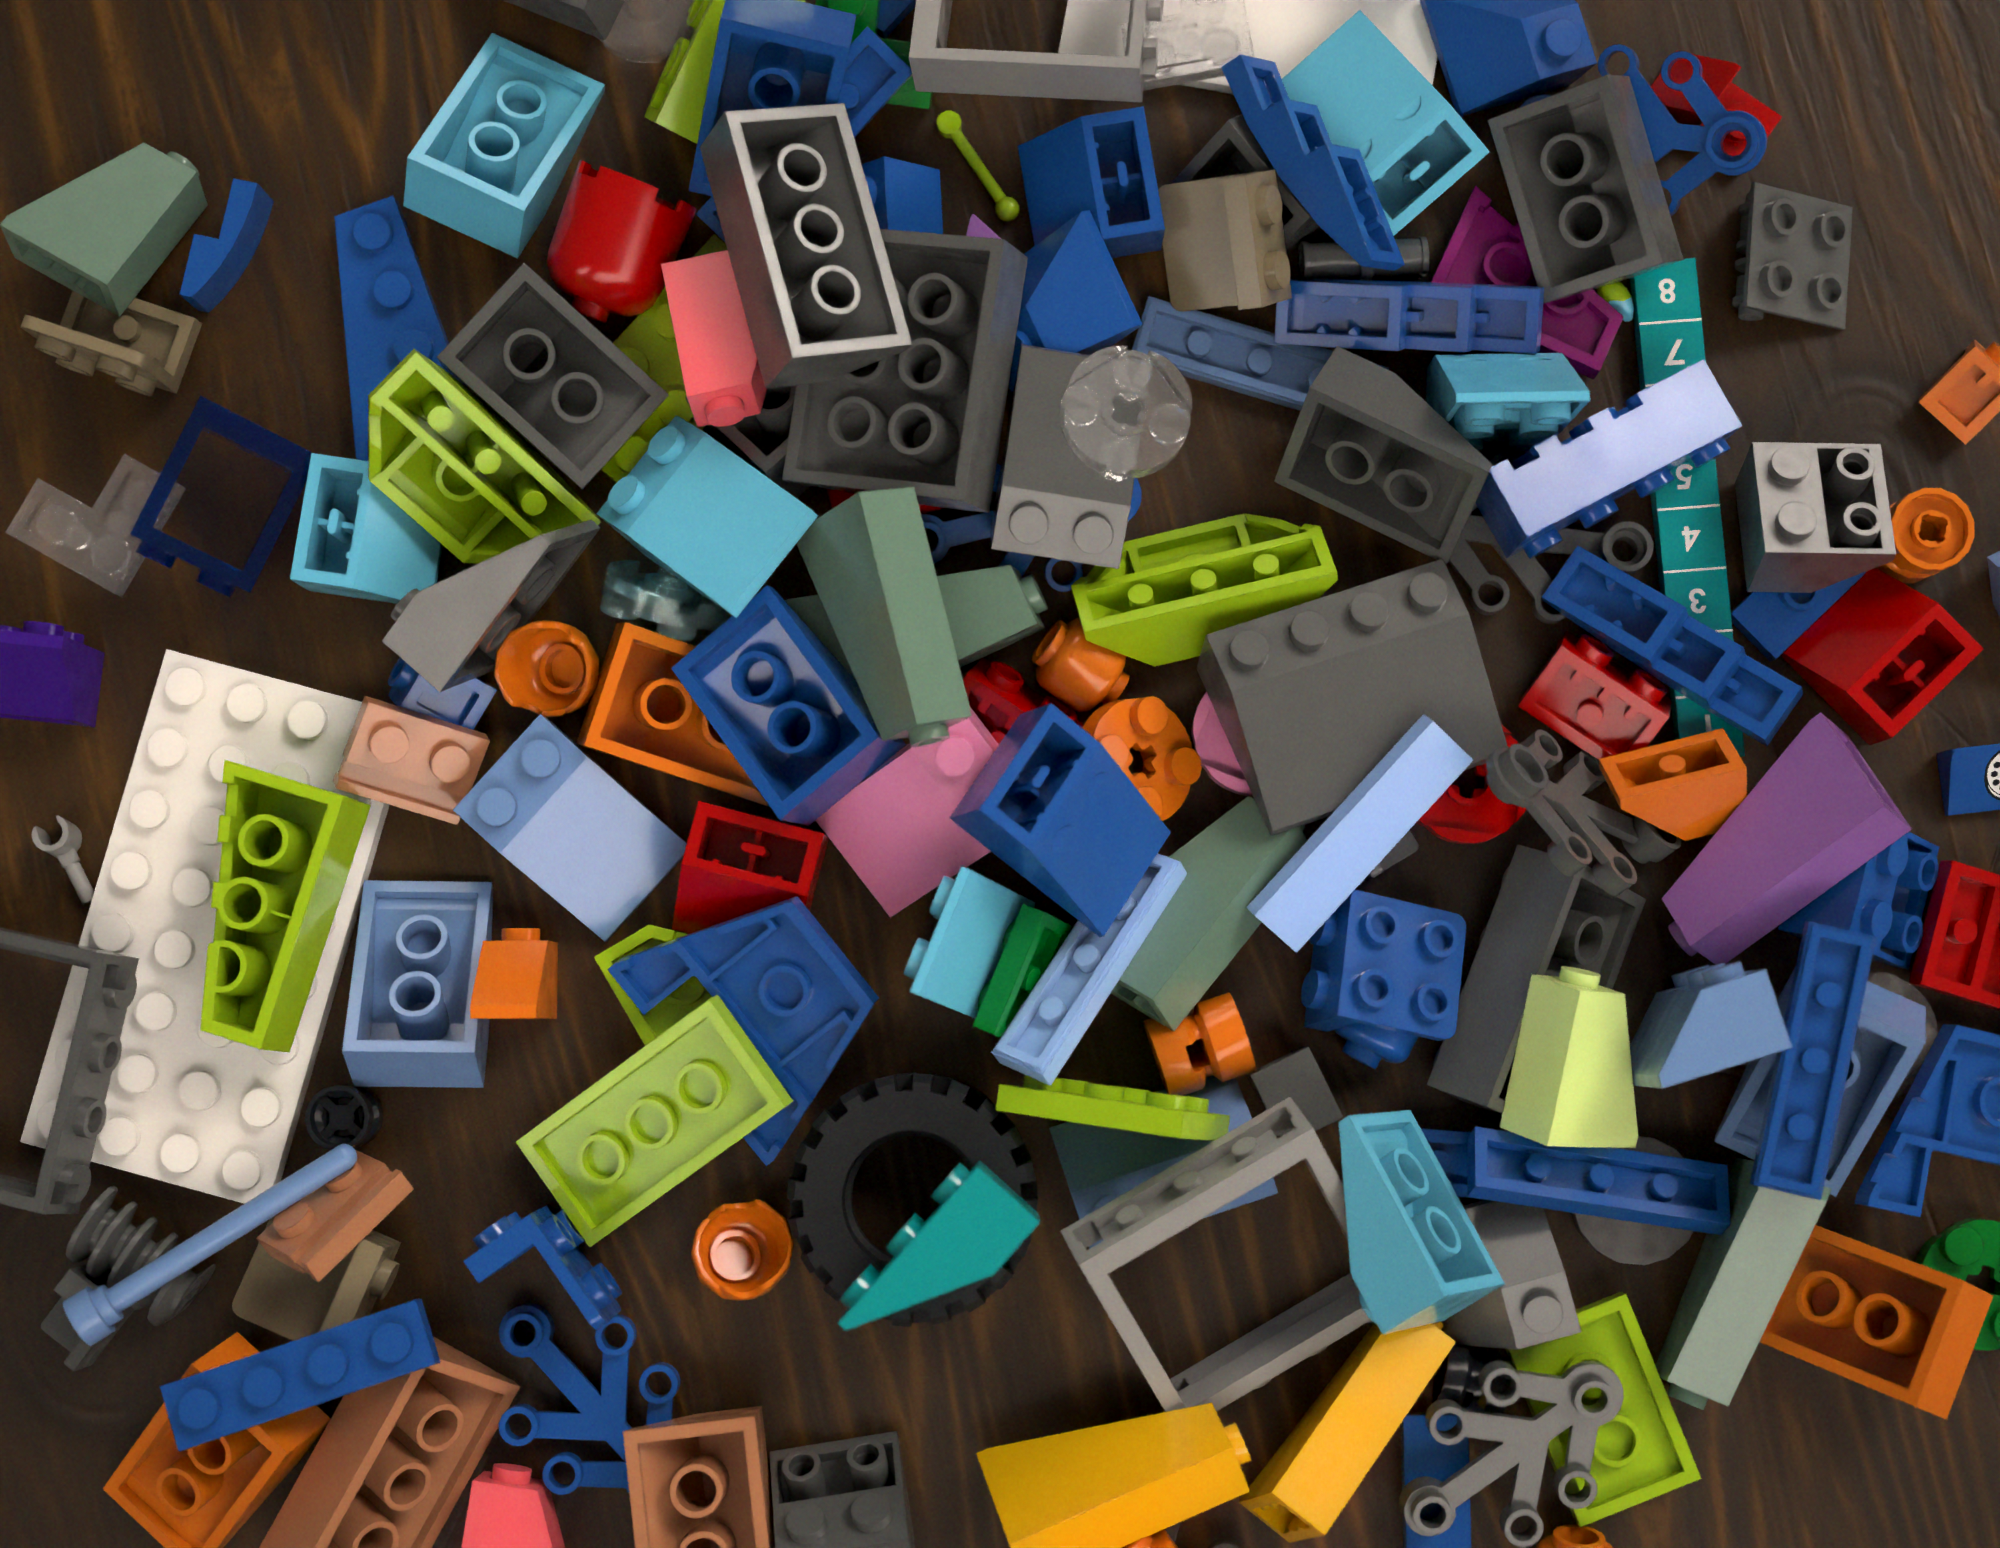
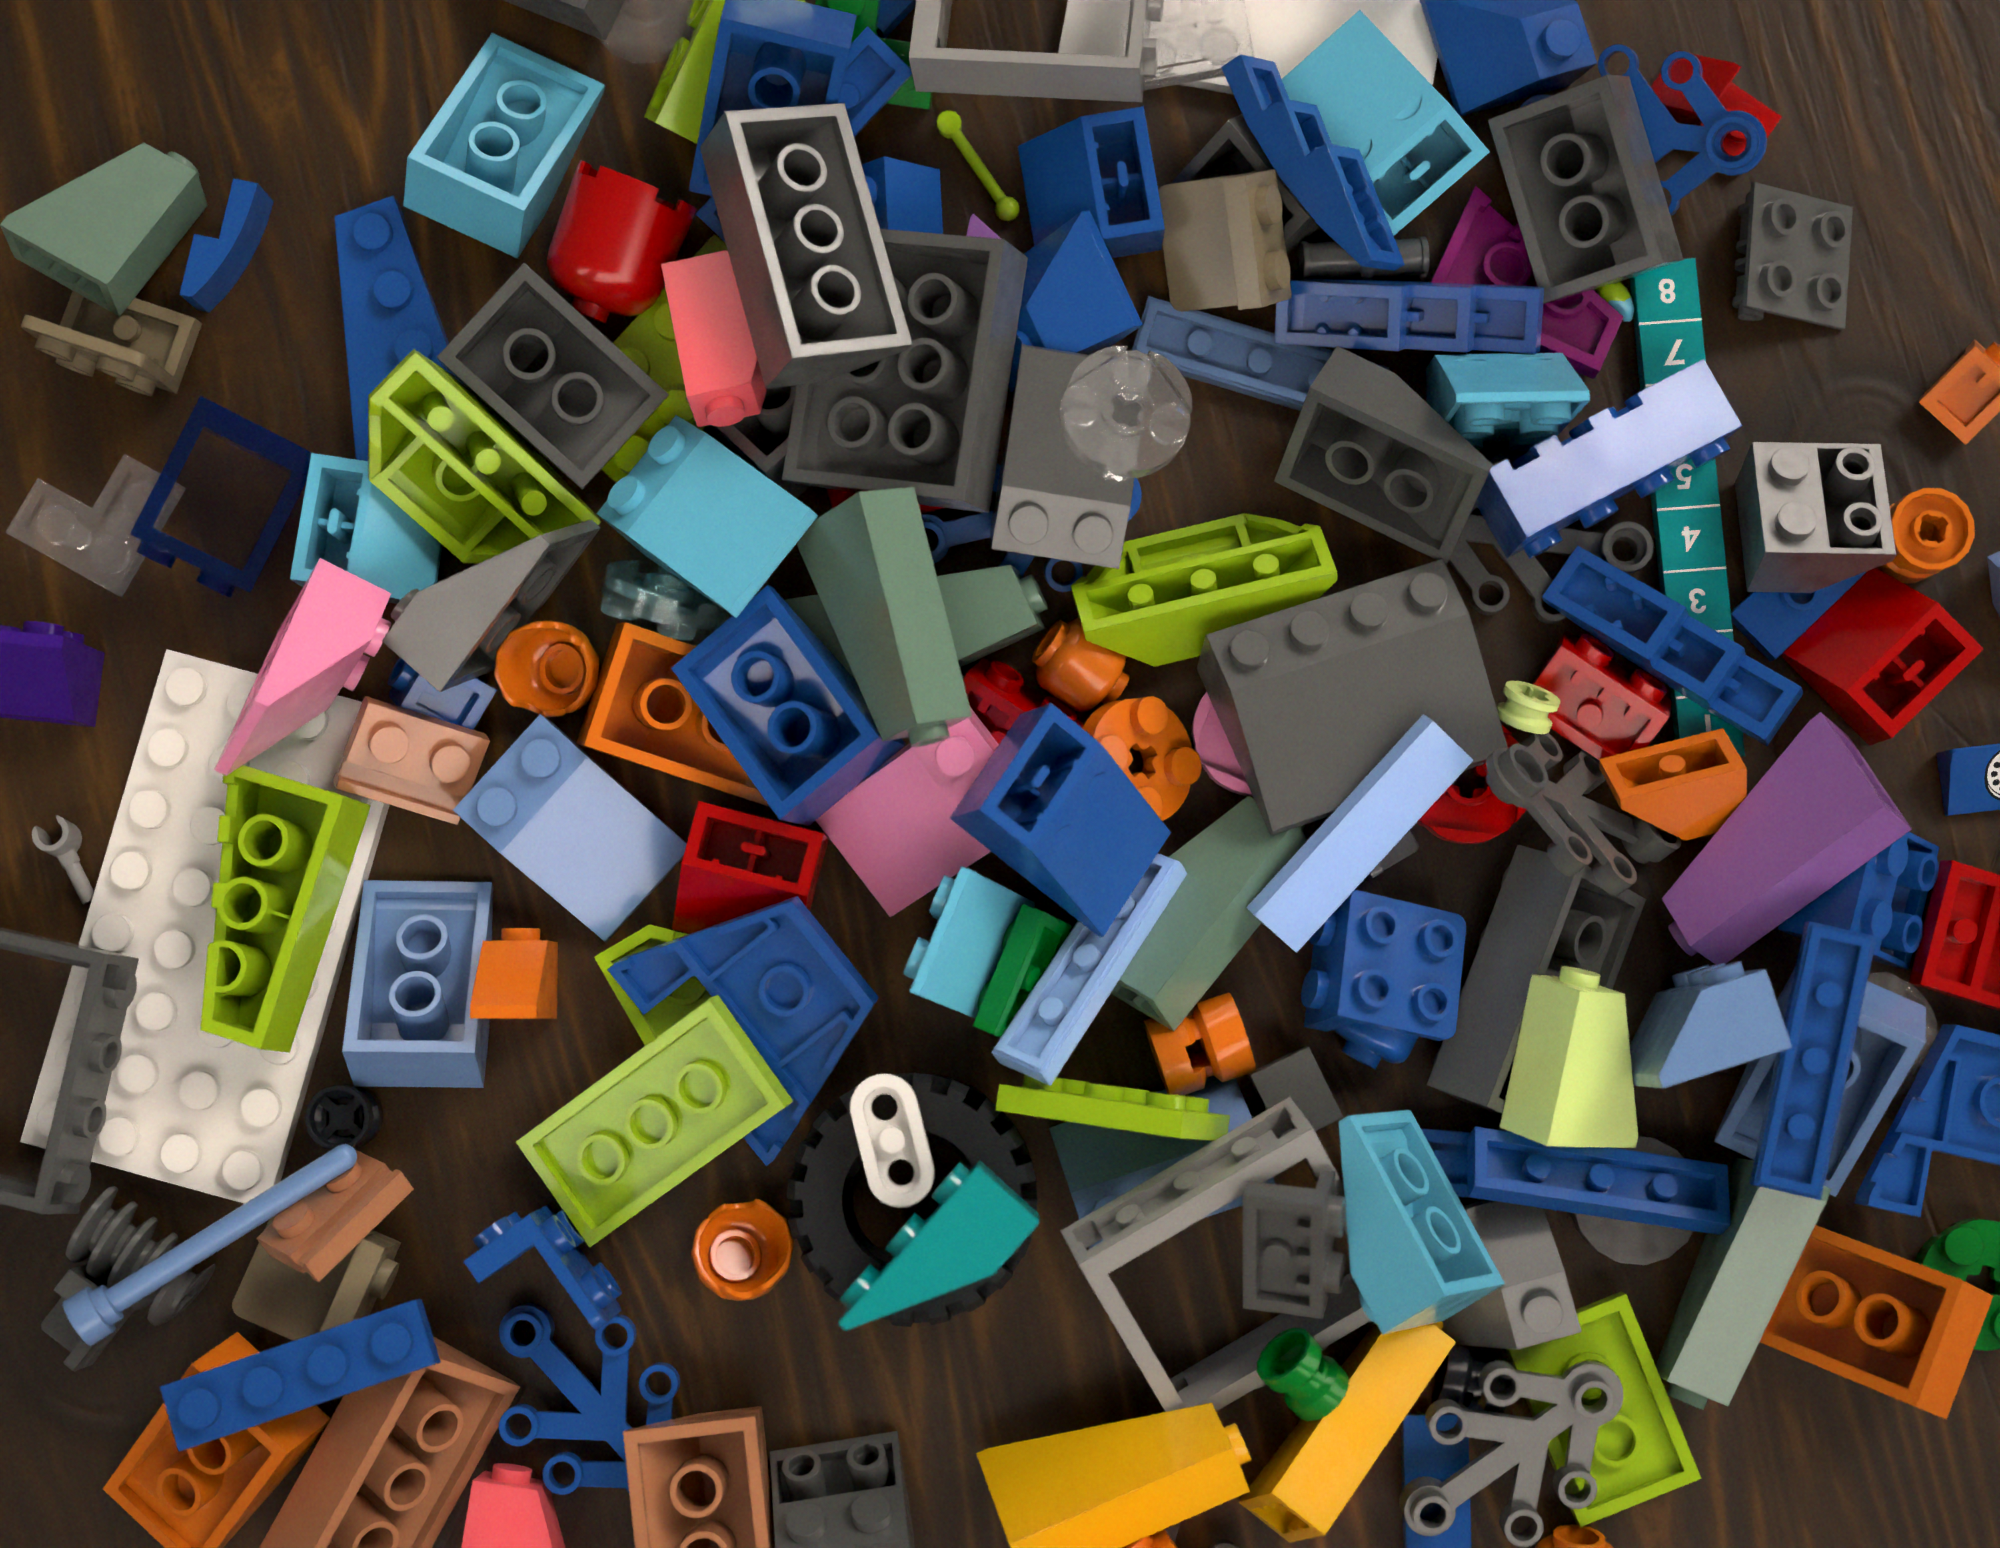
(309, 660): none -> bright pink slope
(892, 1140): none -> white plate
(1291, 1246): none -> dark grey bracket
(1295, 1366): none -> green wheel
(1527, 707): none -> yellowish green bush

